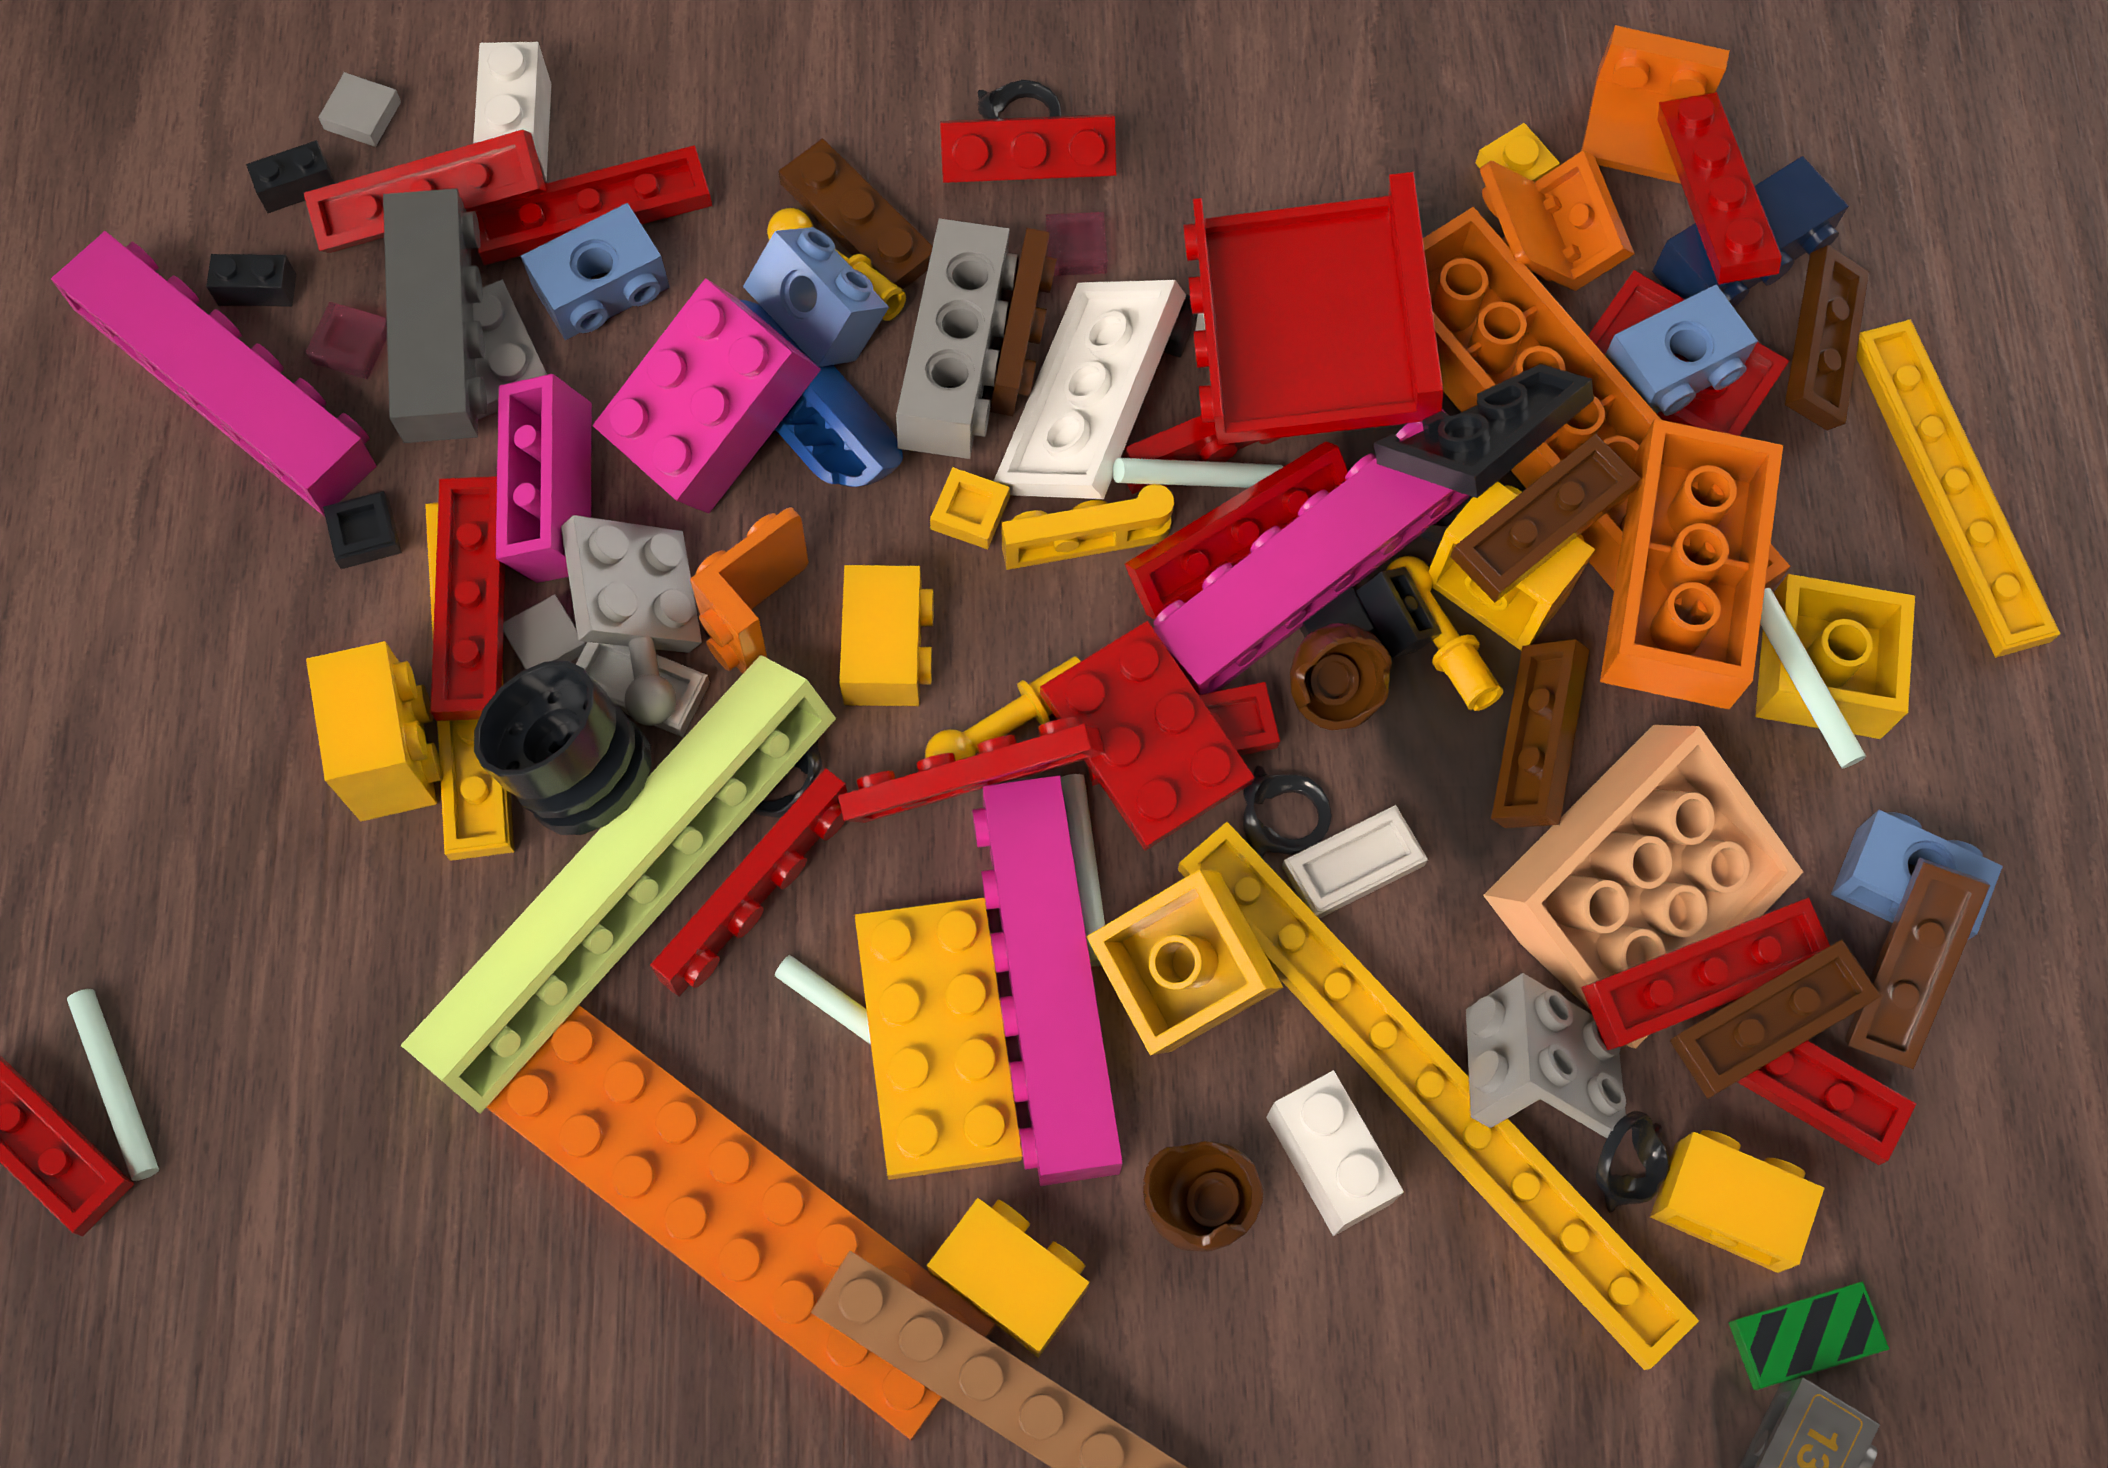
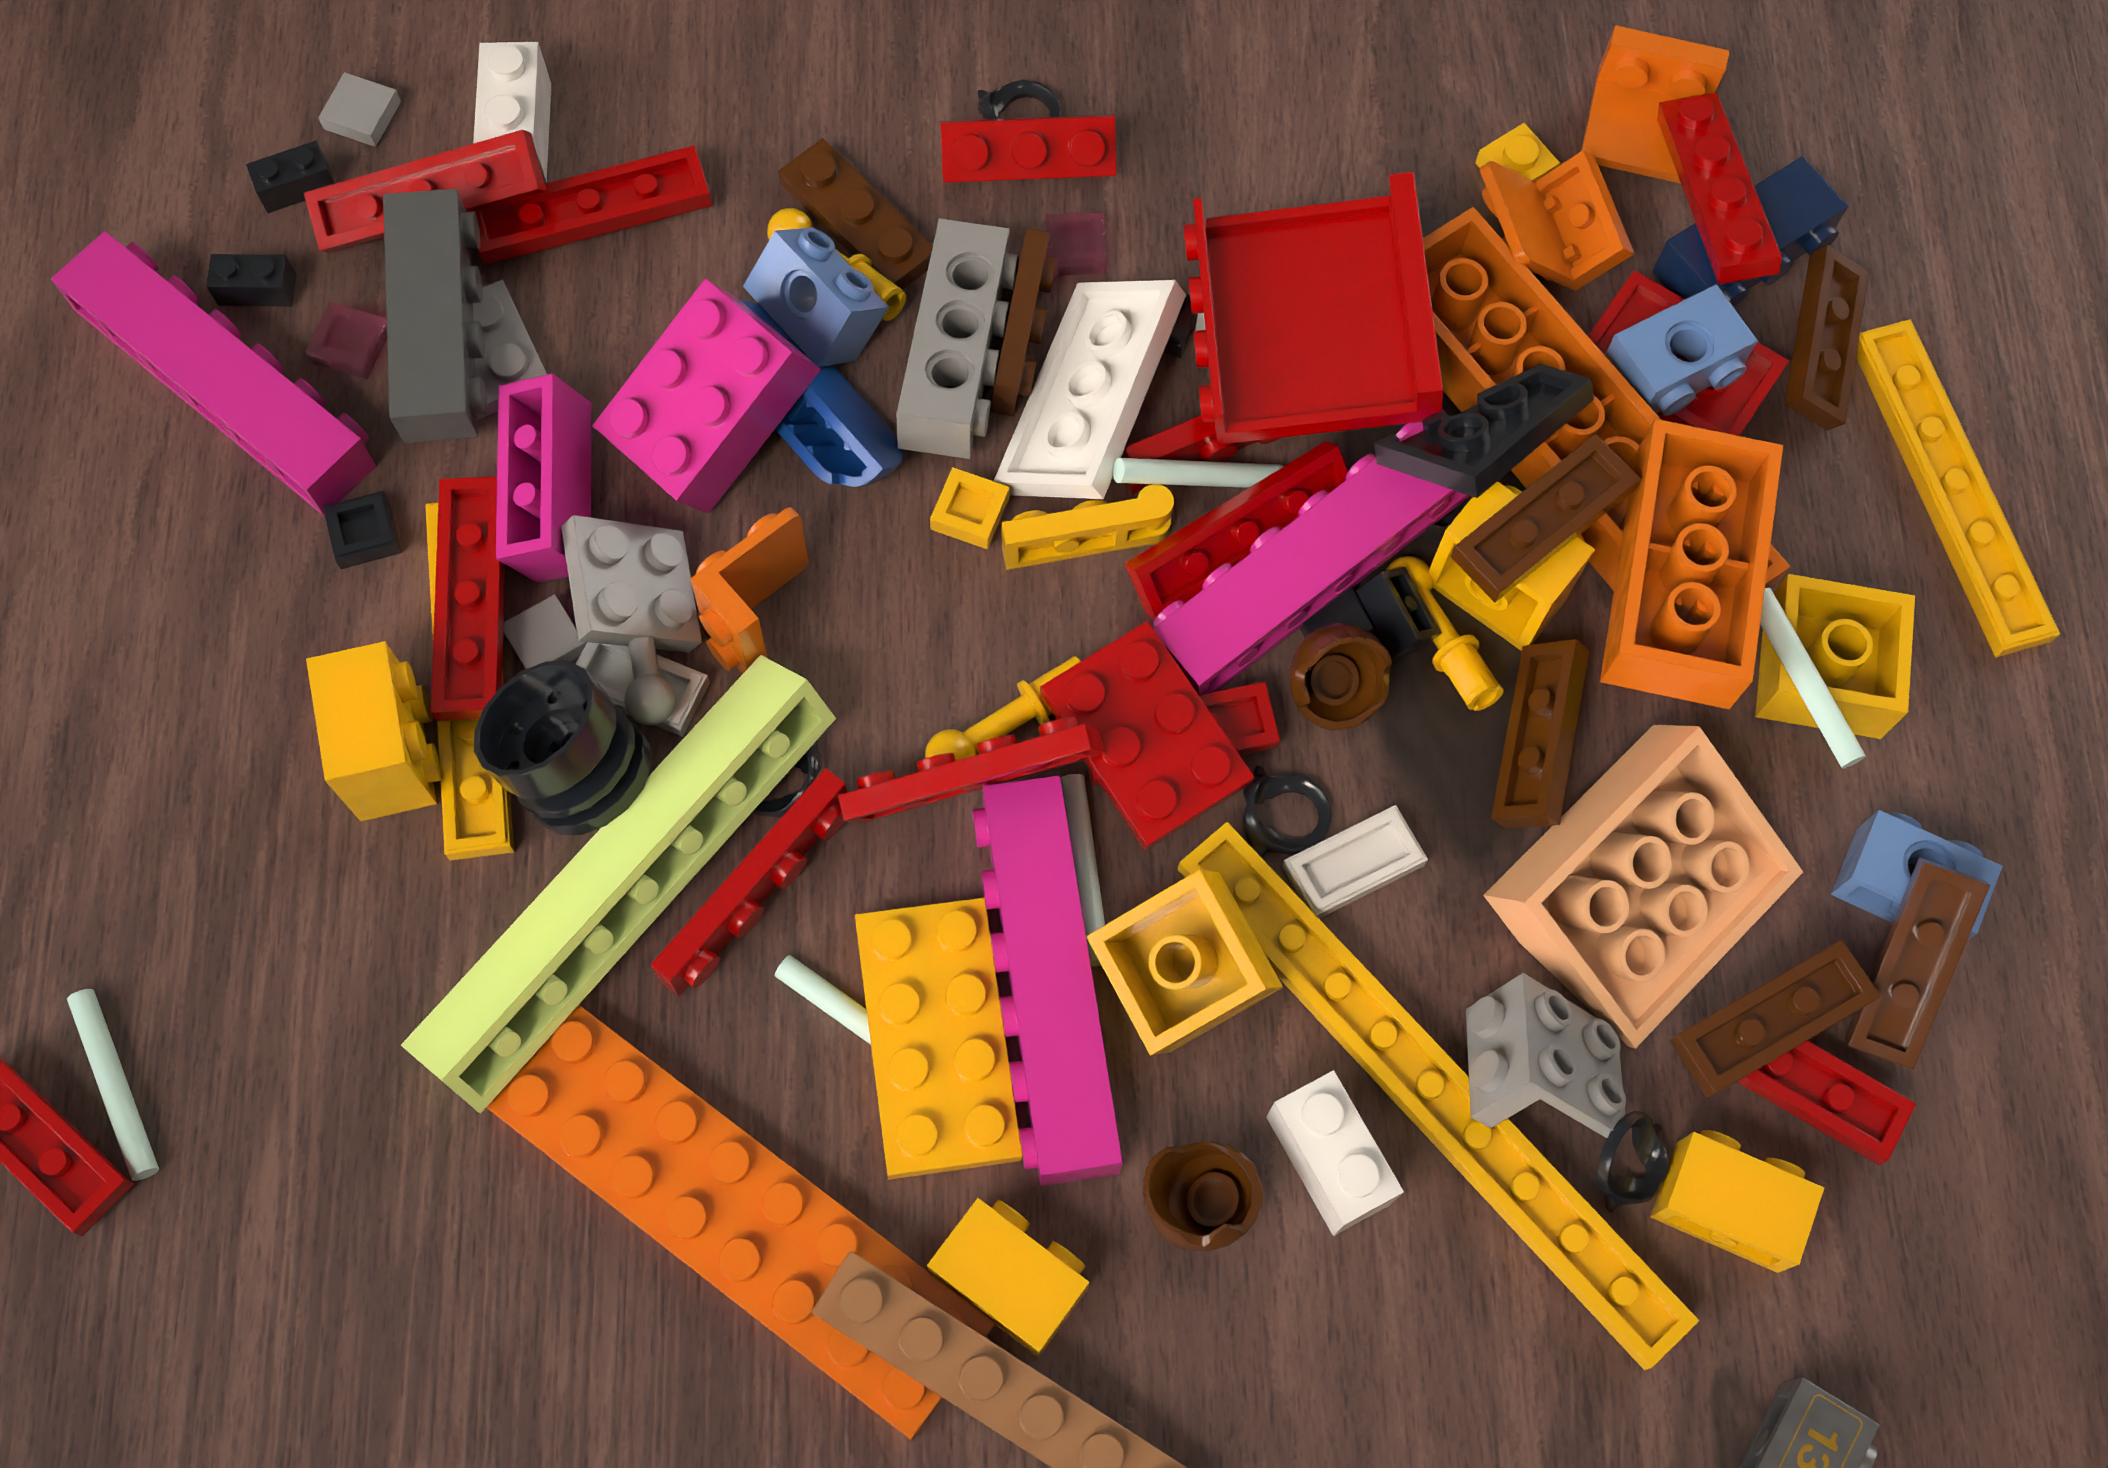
(608, 245): medium blue brick -> none
(882, 635): yellow brick -> none
(1703, 974): red plate -> none
(1808, 1335): green tile -> none

